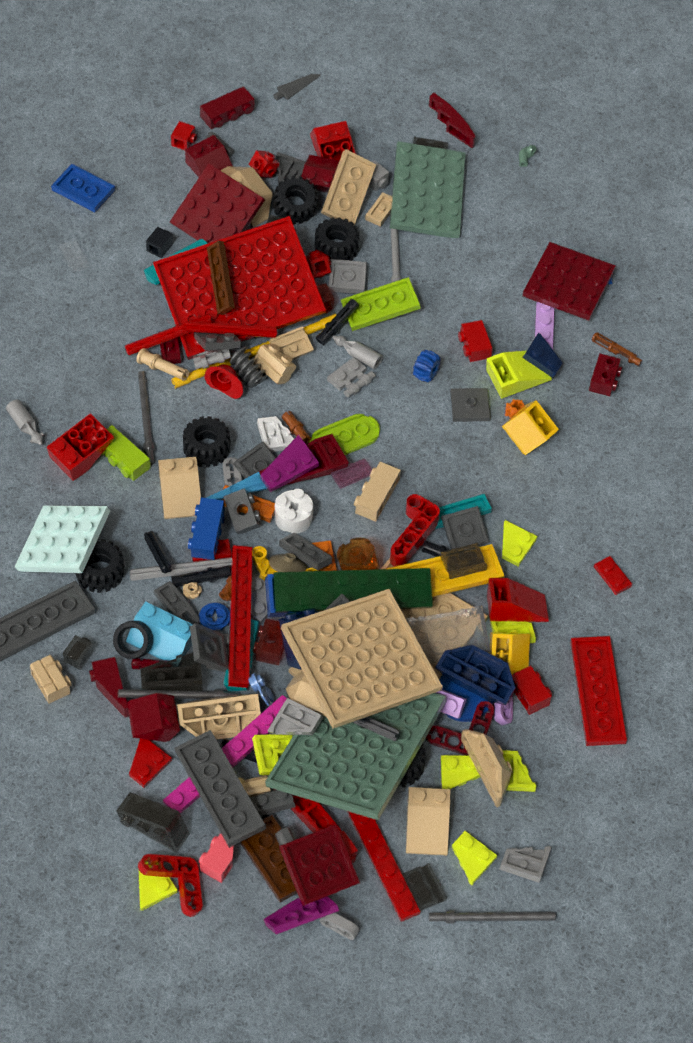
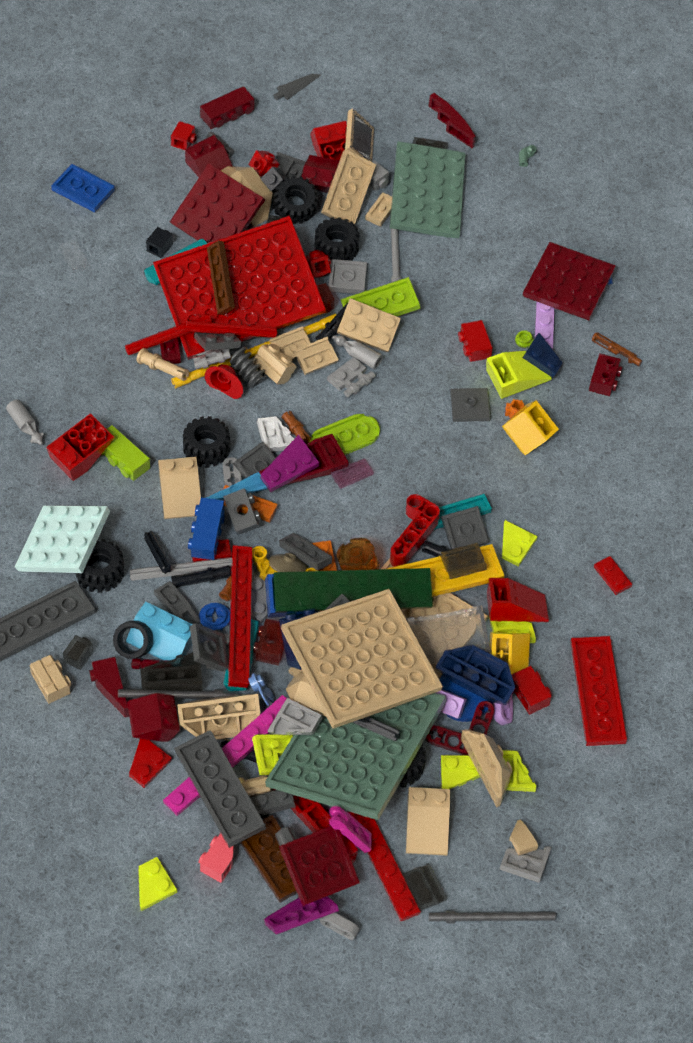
(148, 445): flat silver bar -> none
(154, 821): clear smoke wedge -> none
(183, 875): red beam -> none
(191, 594): tan plate -> none
(273, 177): none -> black brick
(293, 511): white brick -> none
(316, 356): none -> tan plate
(350, 828): none -> dark pink hinge
(359, 135): none -> tile
(368, 325): none -> tan plate
(377, 491): tan brick -> none
(426, 365): blue gear -> none
(472, 856): neon yellow wing -> none
(522, 839): none -> tan slope
(524, 339): none -> lime plate

